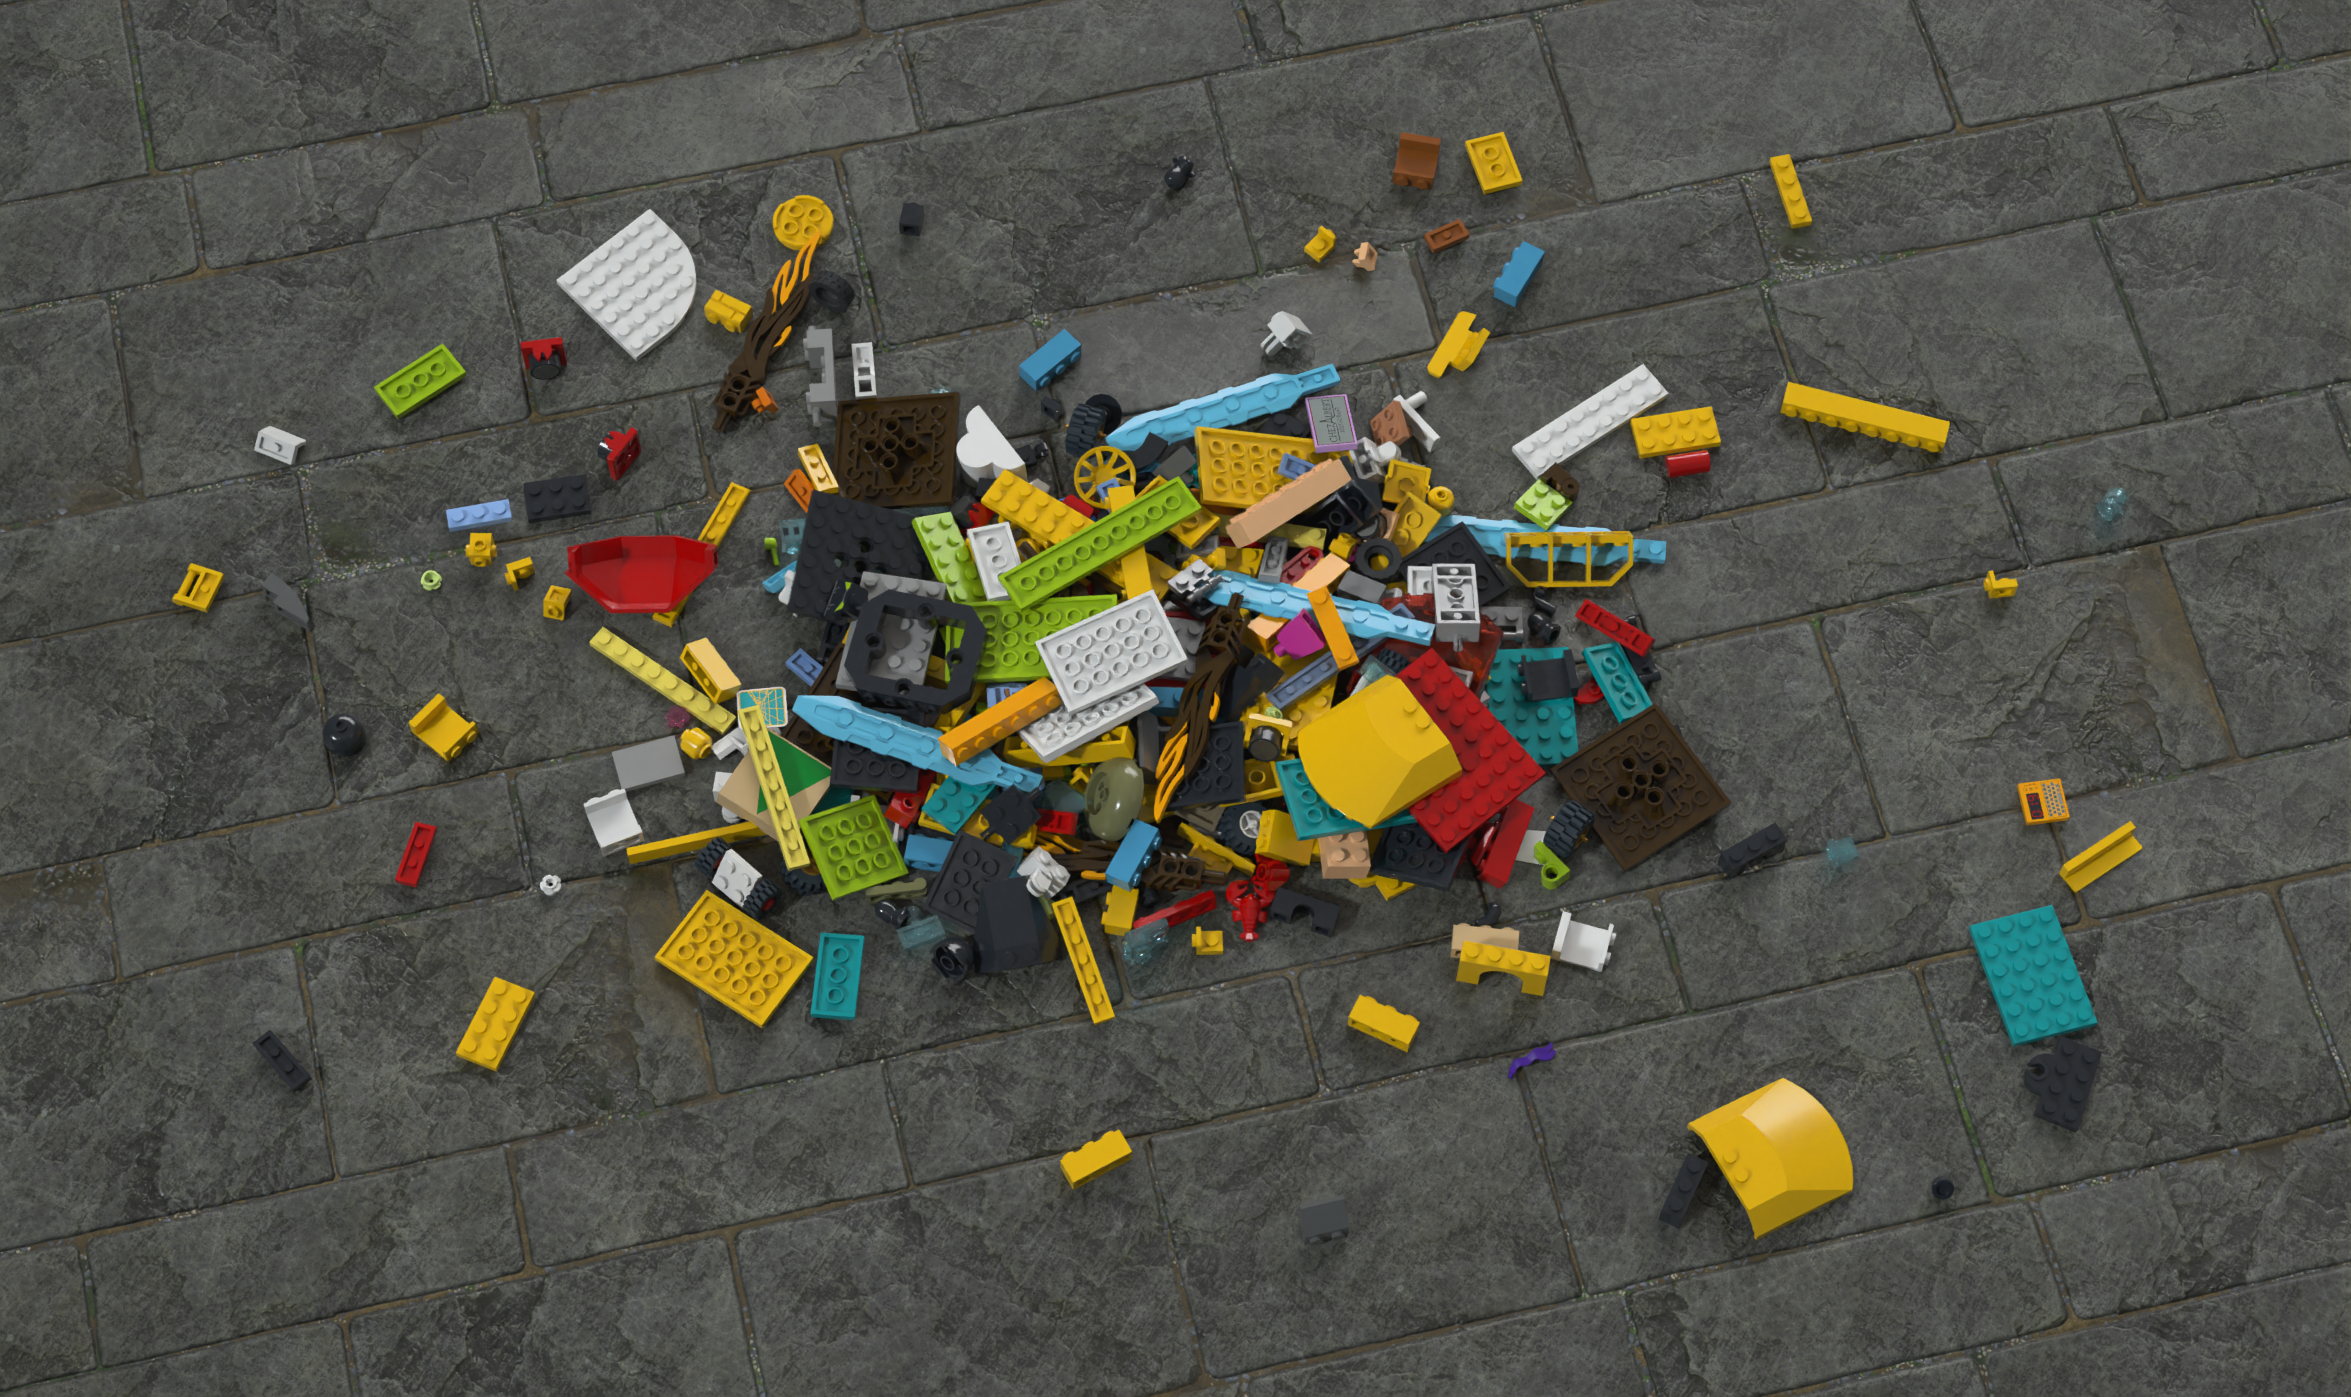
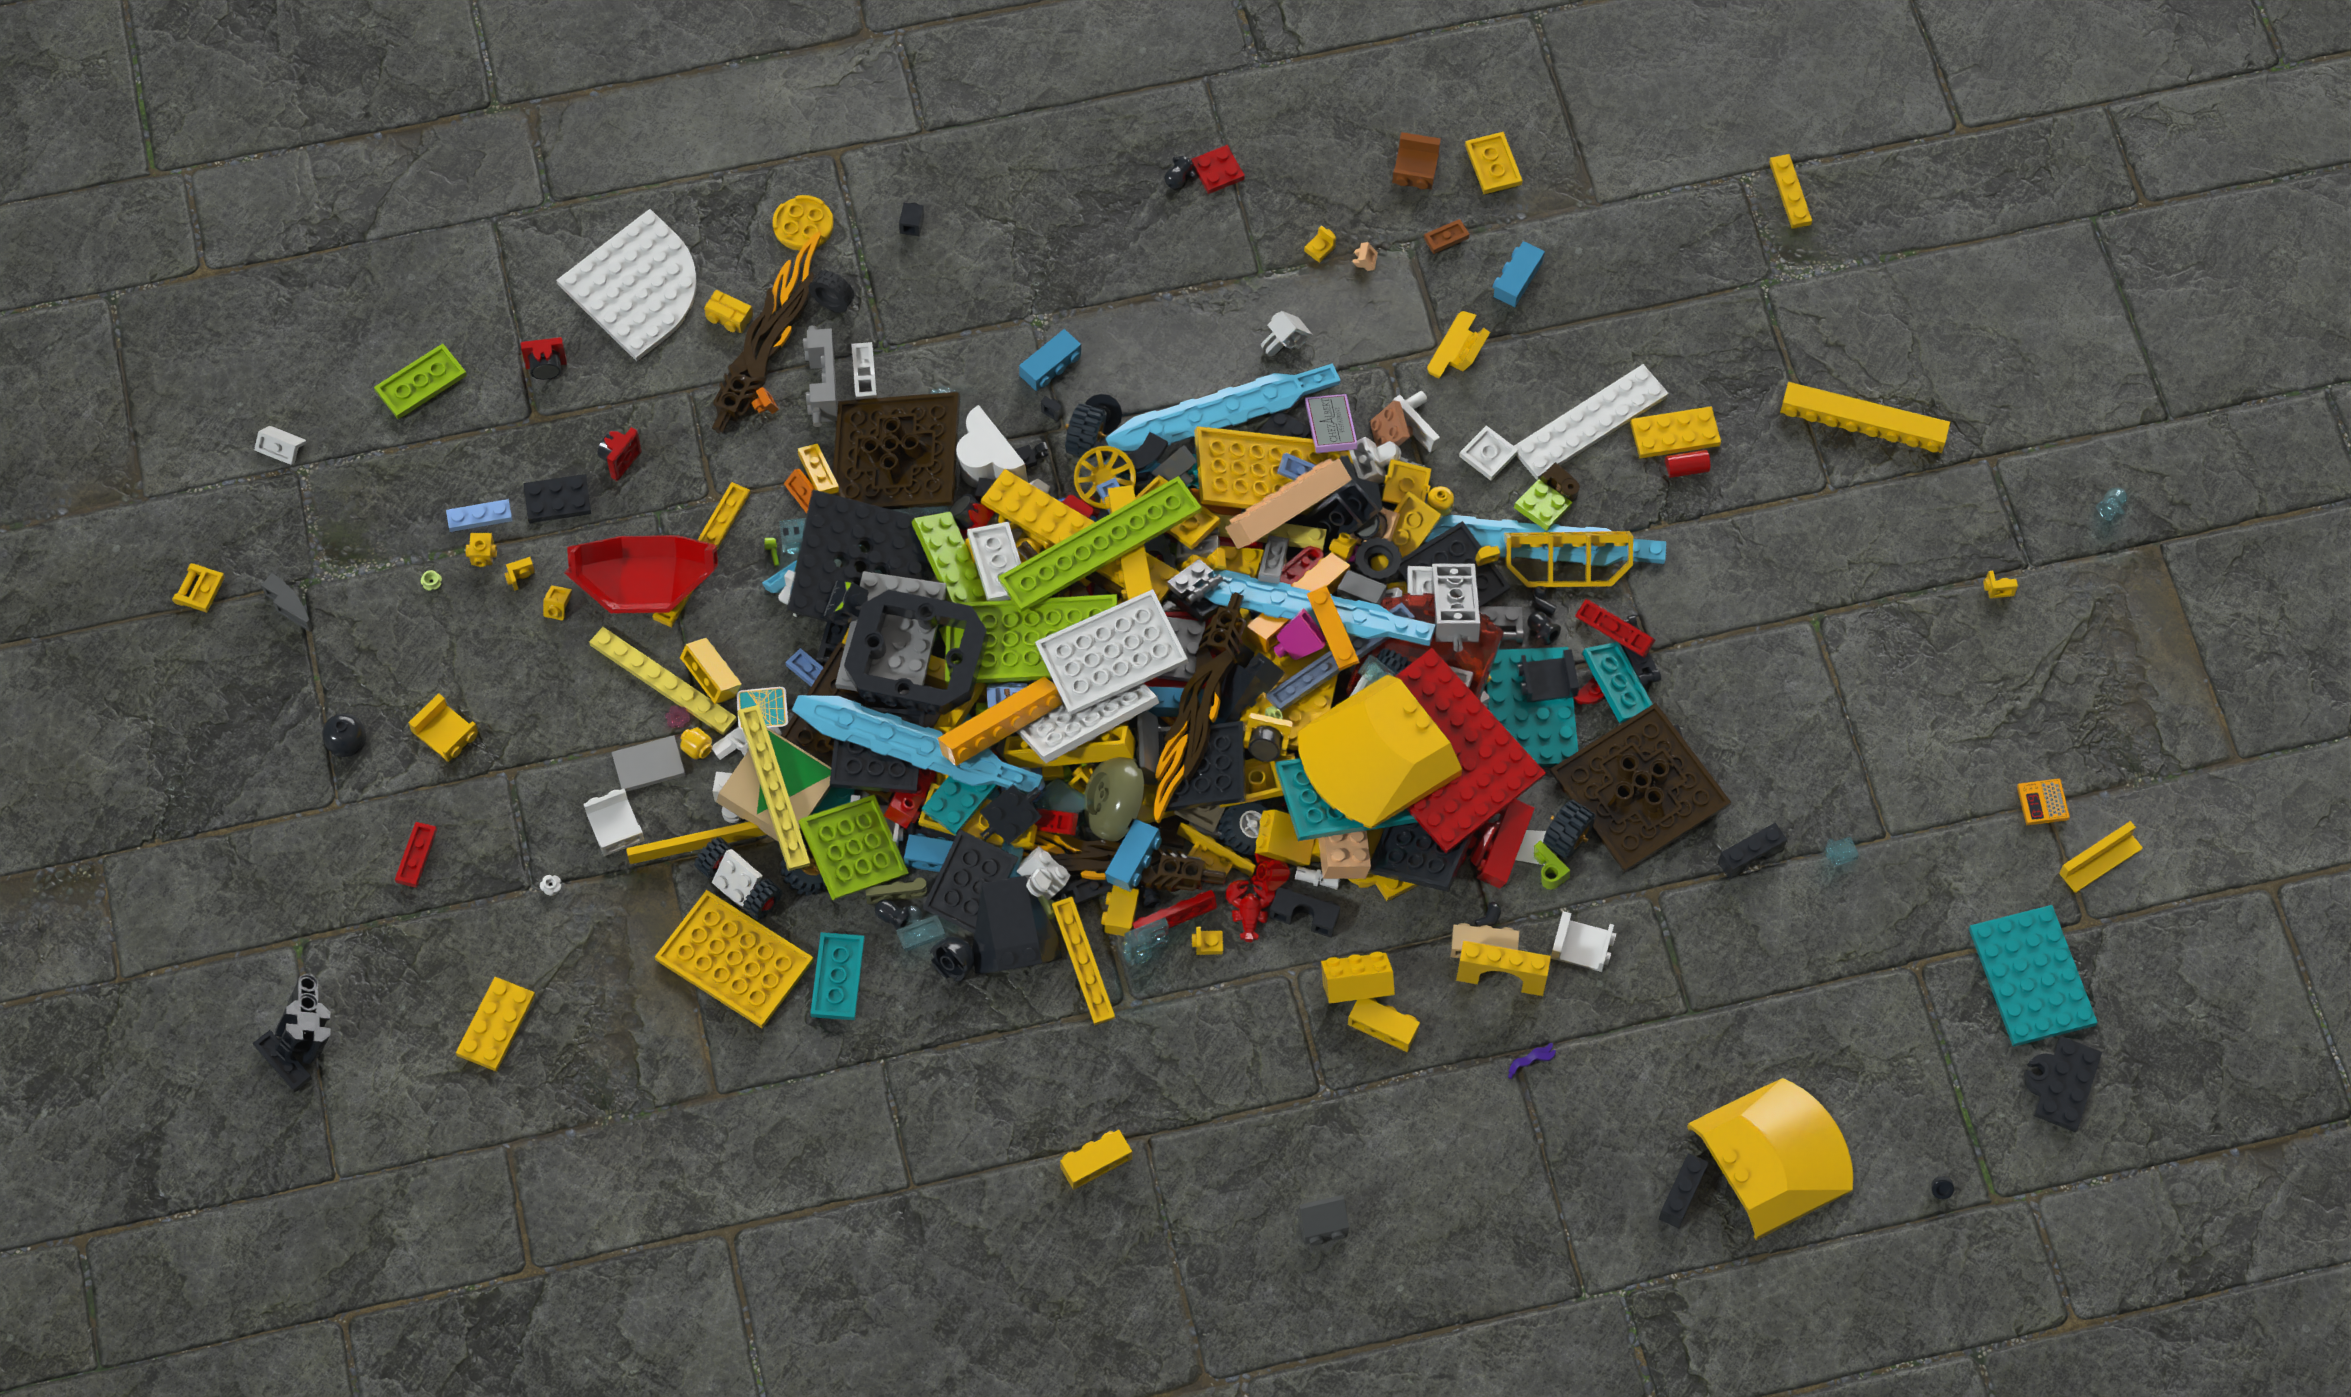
(303, 1023): none -> black connector
(1218, 169): none -> red plate
(1315, 877): none -> white pin
(1357, 977): none -> yellow brick
(1487, 555): none -> yellow plate
(1488, 453): none -> white plate

